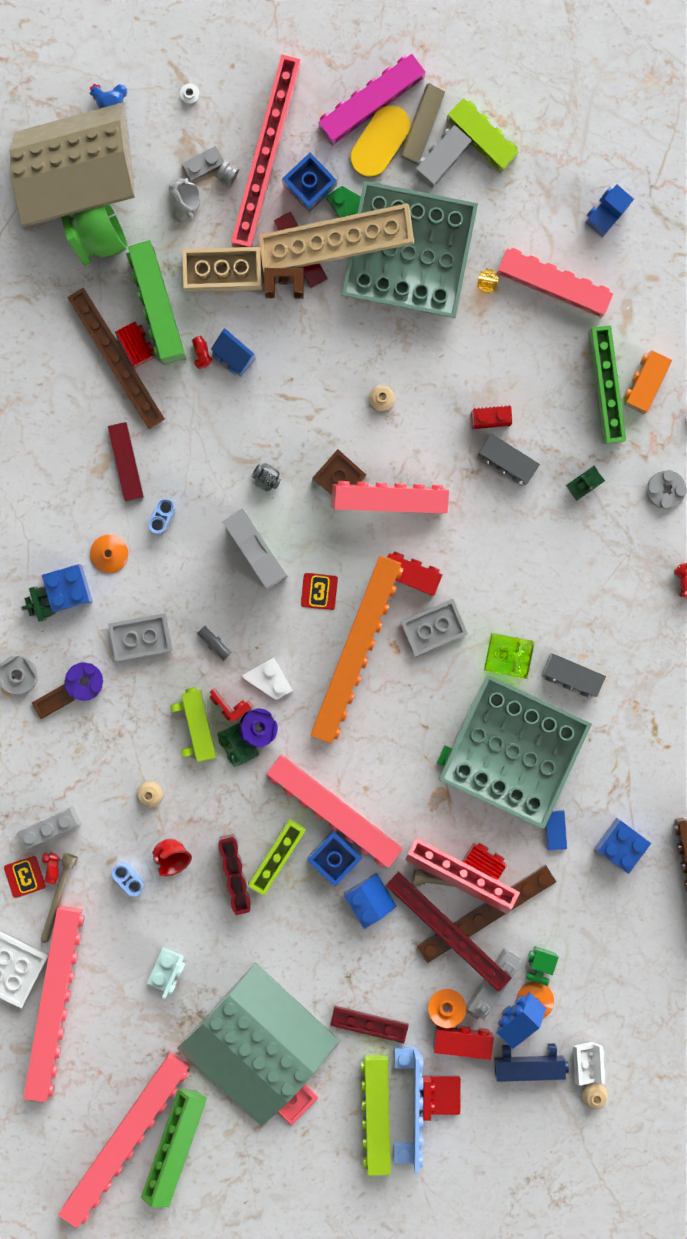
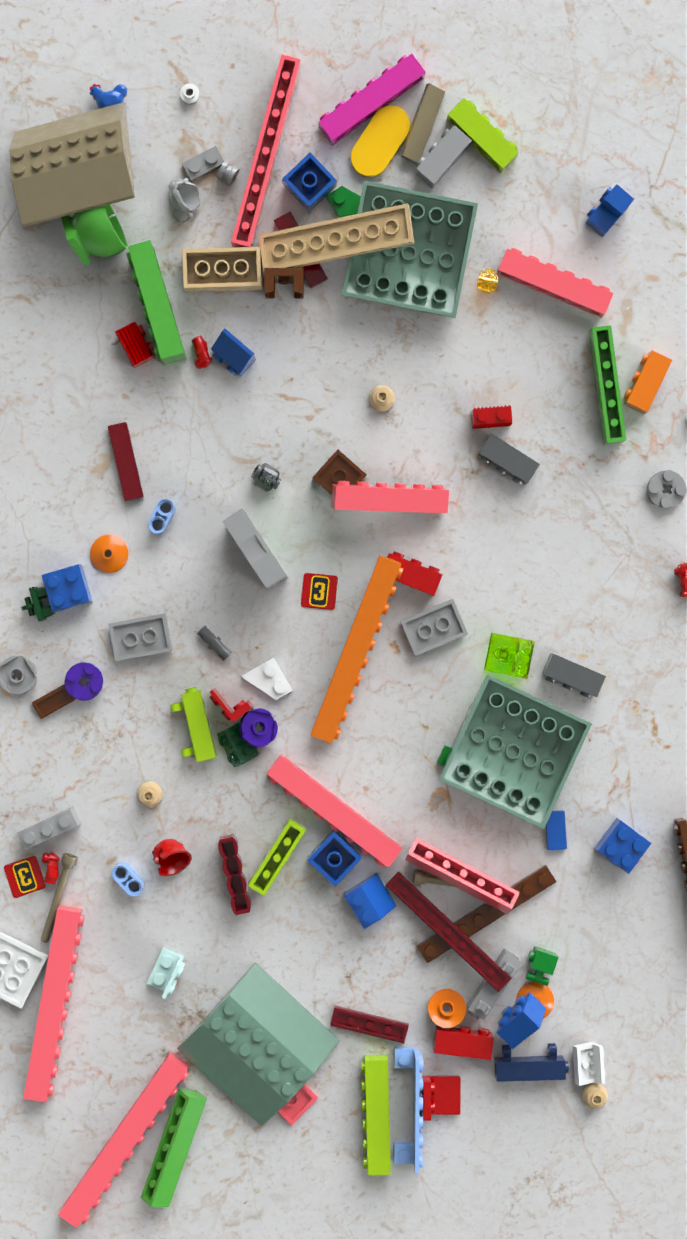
(116, 358): reddish brown plate -> none
(485, 862): red brick -> none
(585, 483): dark green hips -> none

